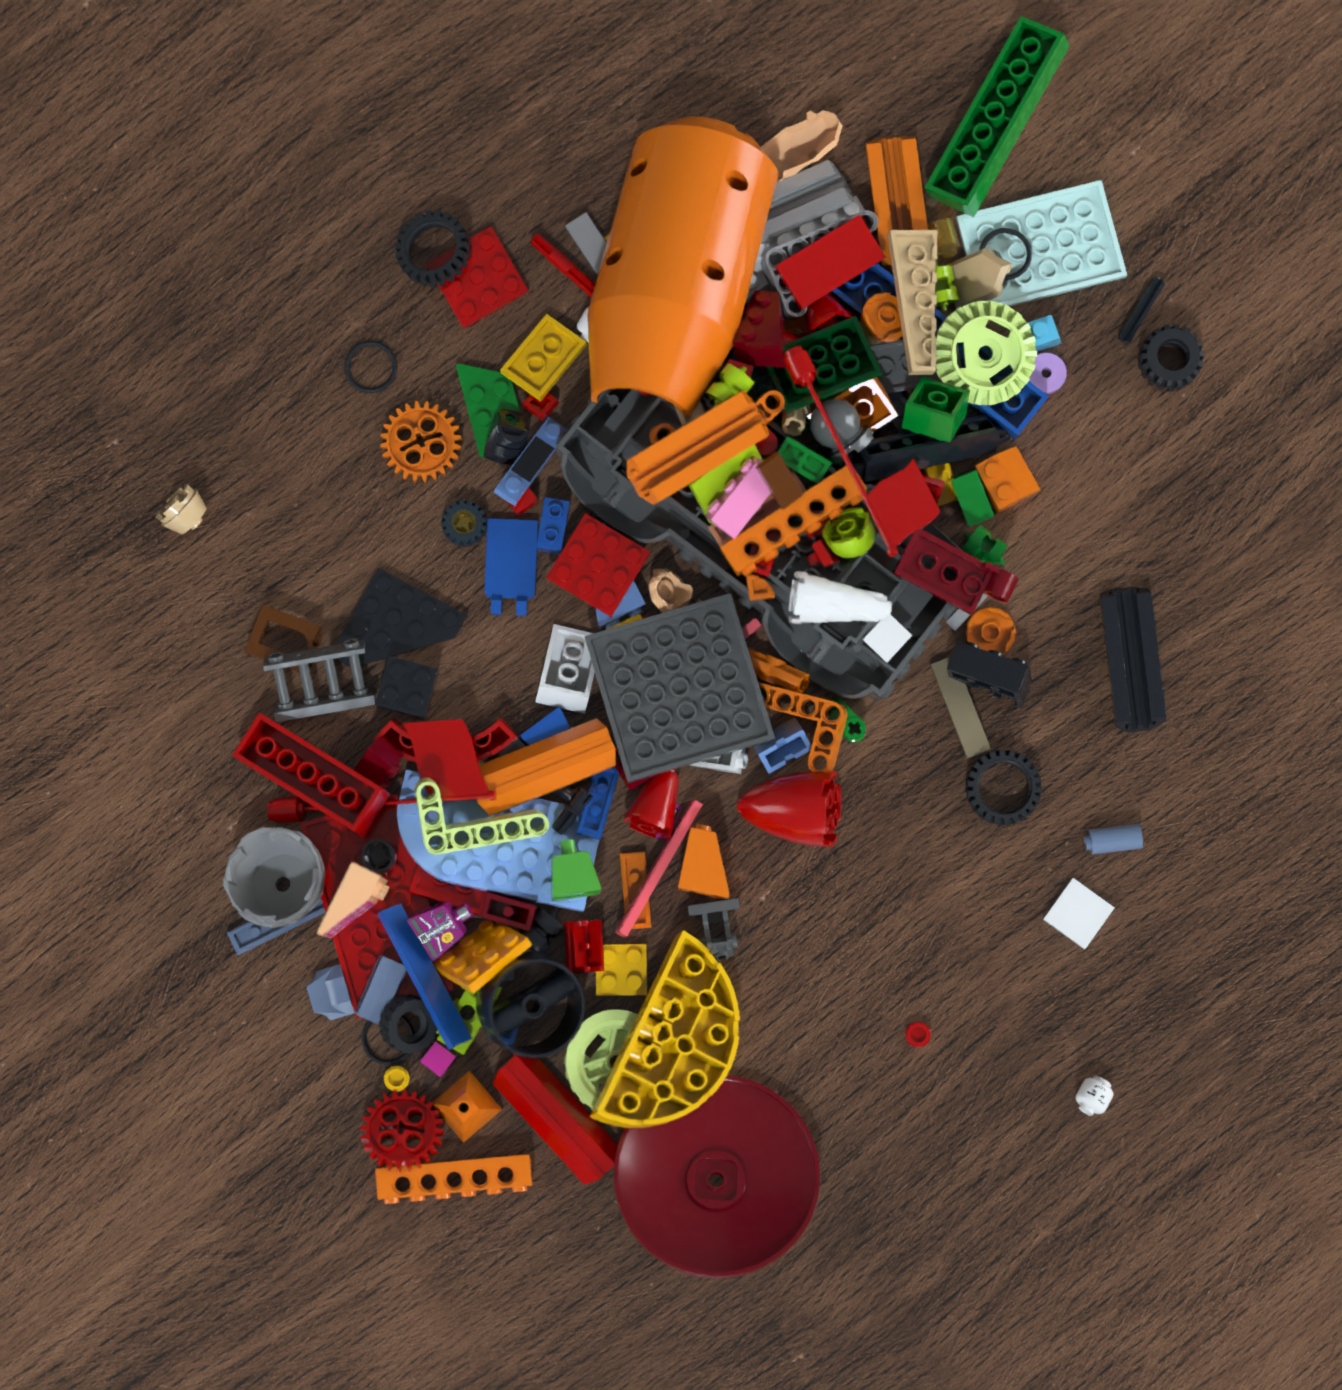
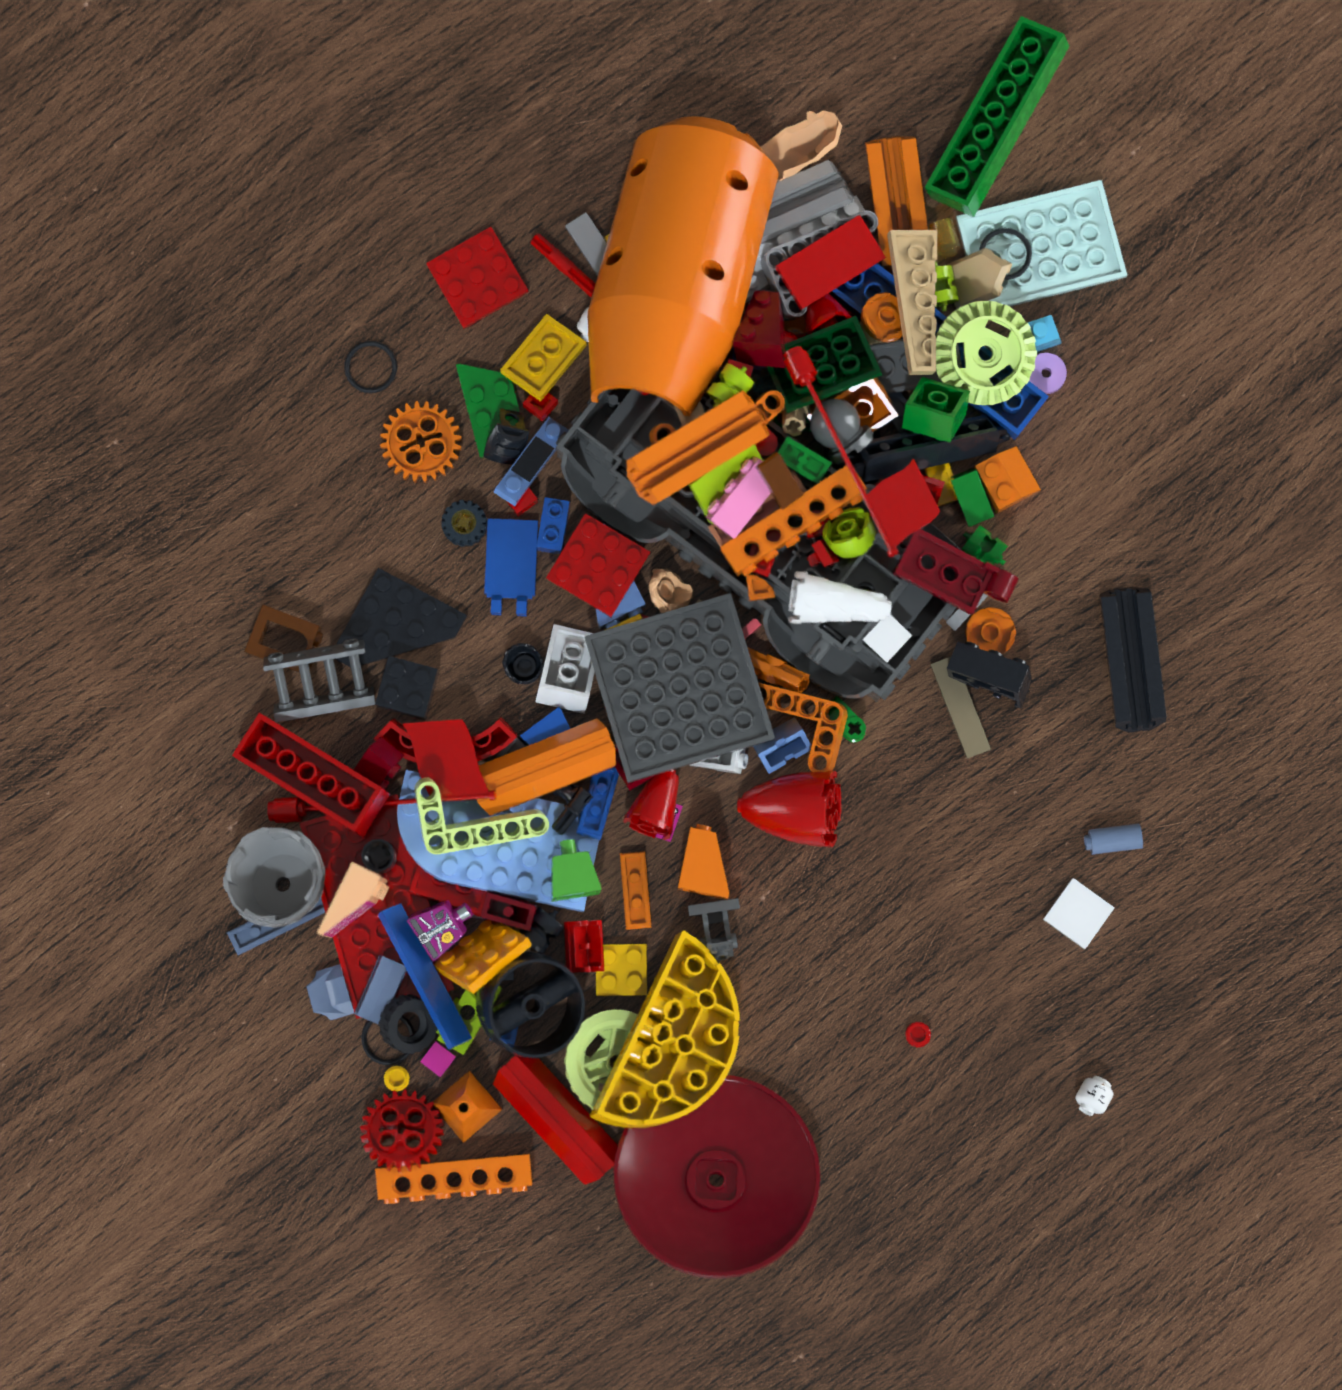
(182, 510): tan cone -> none
(416, 228): black tyre -> none
(522, 663): none -> black hair
(658, 868): coral tile -> none
(1031, 774): black tyre -> none
(1141, 310): black axle -> none
(1185, 343): black tyre -> none

